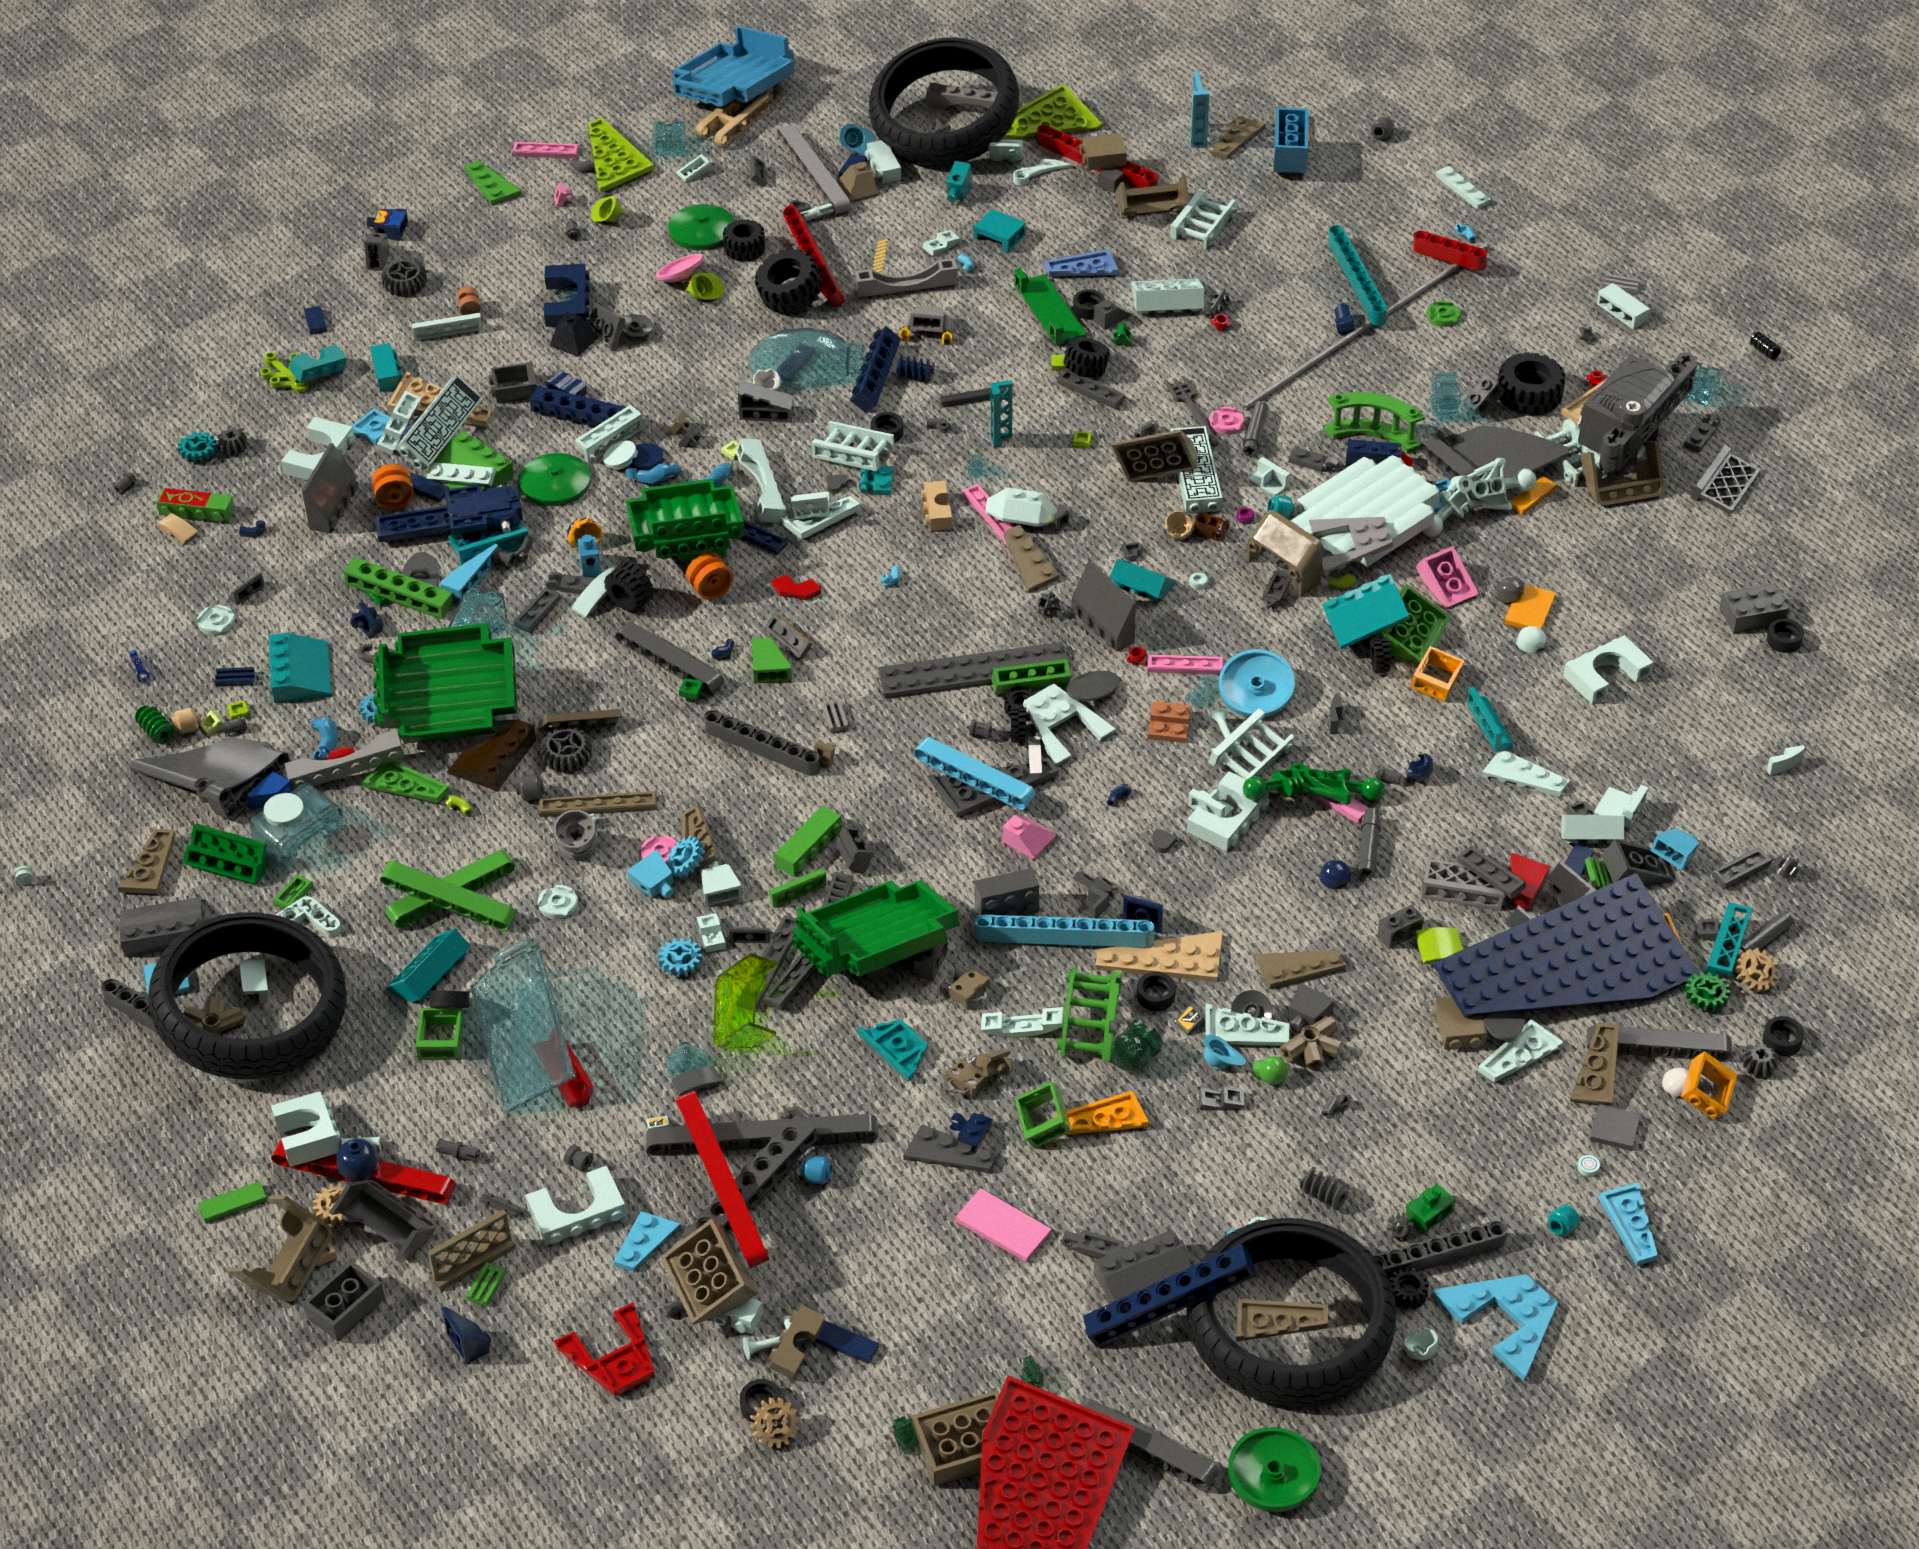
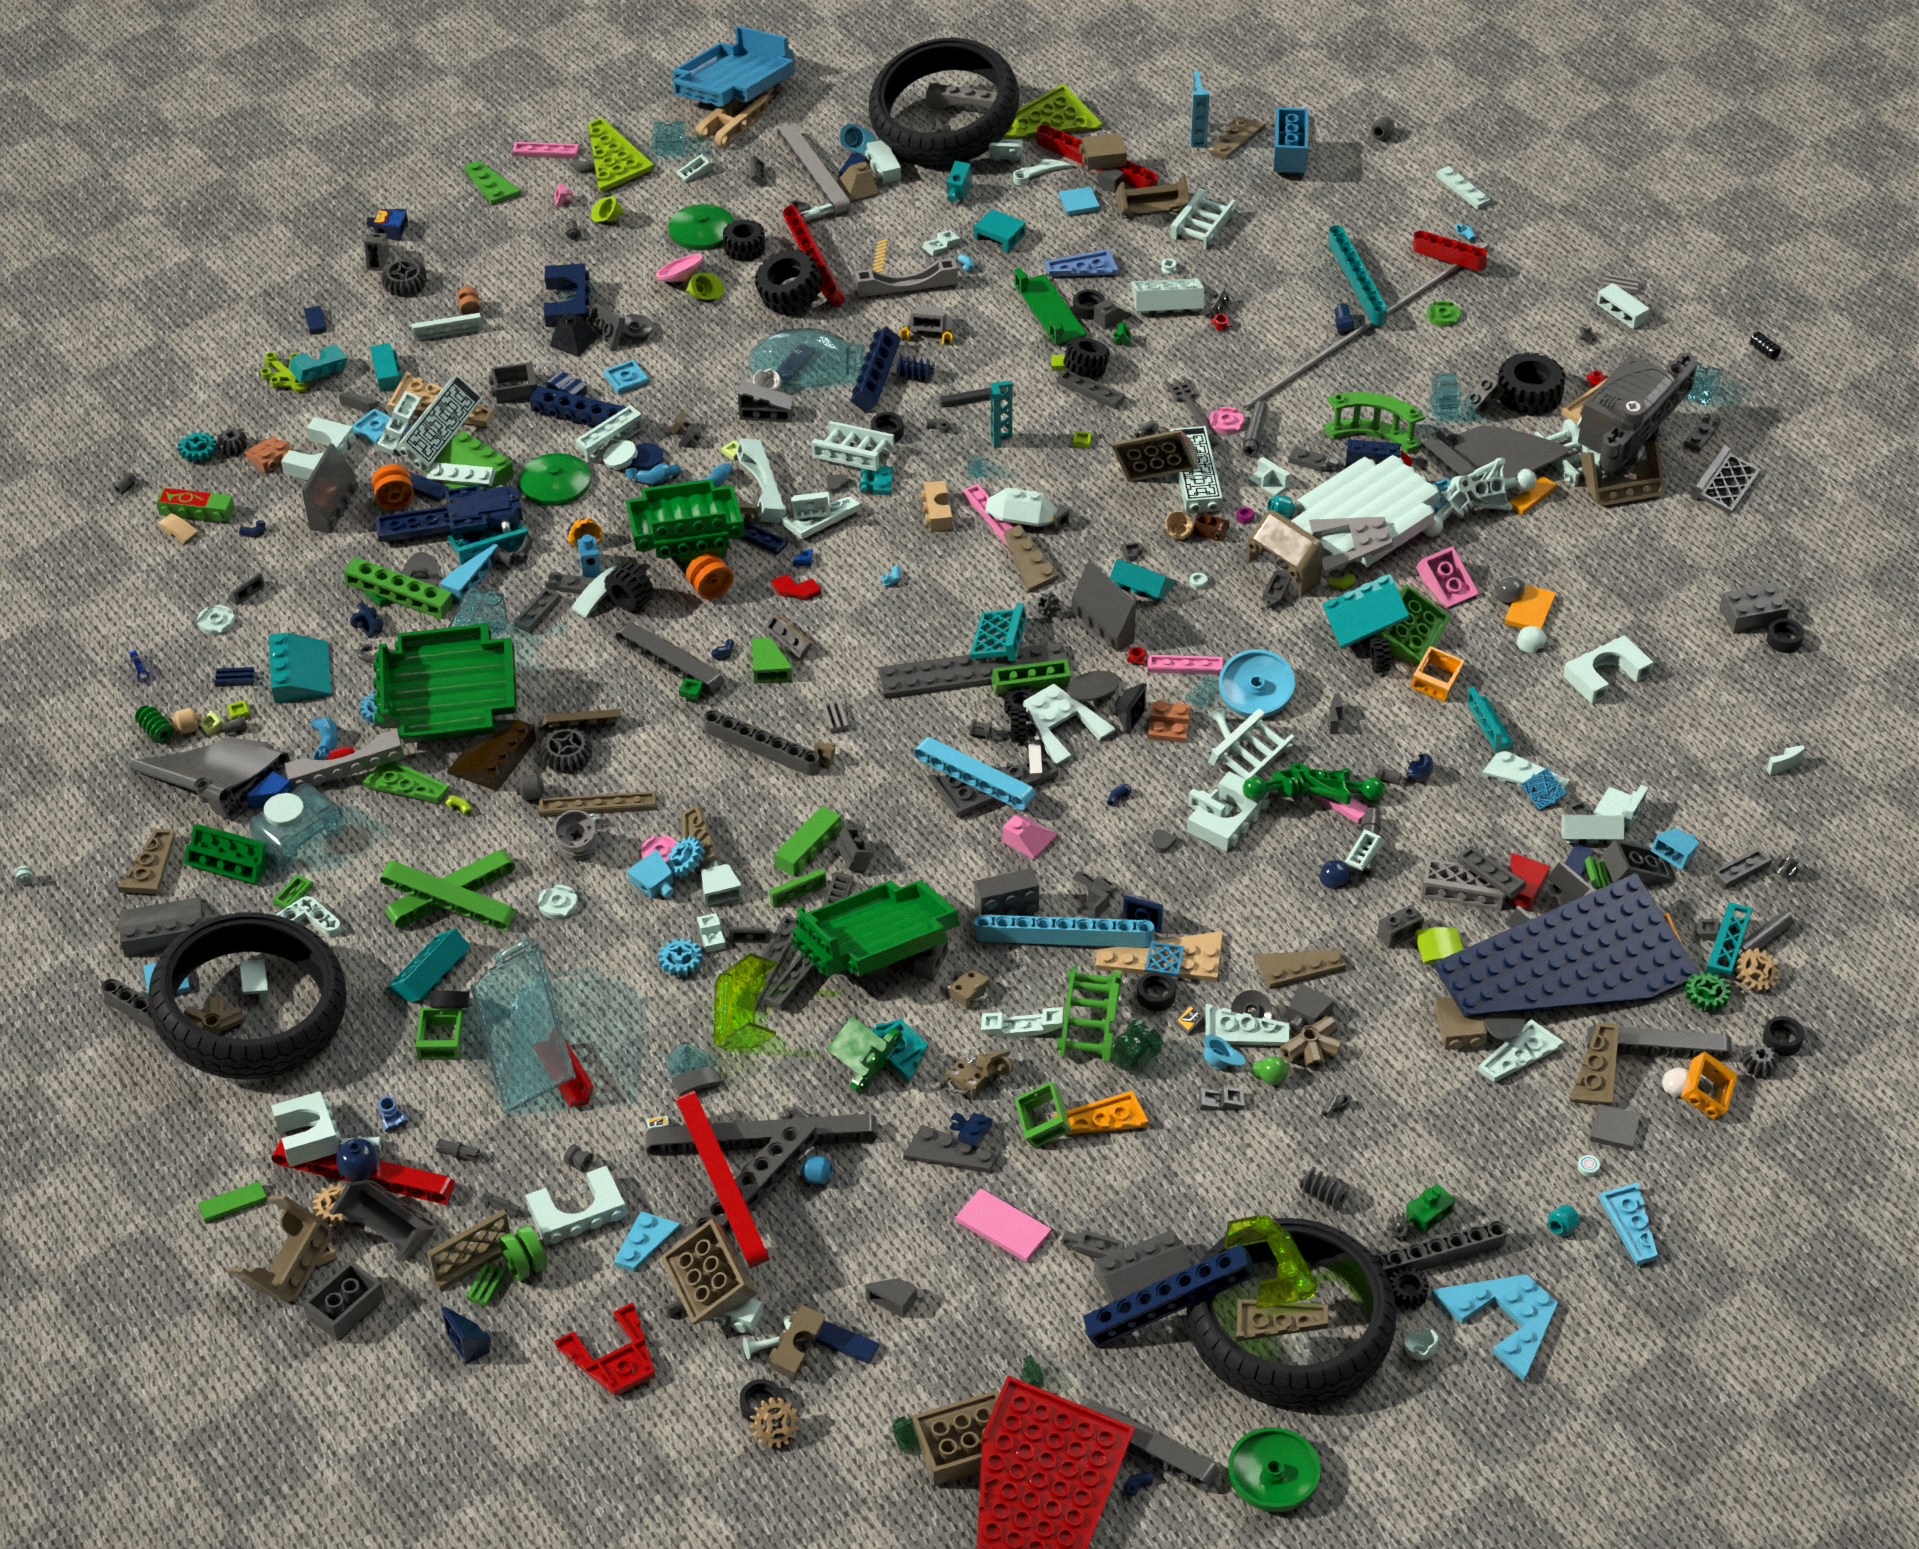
(268, 453): none -> nougat plate
(358, 402): none -> dark grey slope
(391, 1114): none -> medium blue plate
(523, 1252): none -> bright green wheel
(626, 377): none -> medium azure tile
(748, 511): none -> dark tan tile
(804, 559): none -> blue tile
(863, 1051): none -> piece
(892, 1295): none -> dark grey slope
(1013, 633): none -> teal fence
(1079, 201): none -> medium azure tile
(1131, 706): none -> black slope
(1135, 1481): none -> dark blue arm
(1167, 946): none -> dark azure window
(1168, 266): none -> light aqua bush
(1295, 1277): none -> clear neon green windscreen
(1365, 837): none -> light aqua slope
(1543, 789): none -> dark azure piece

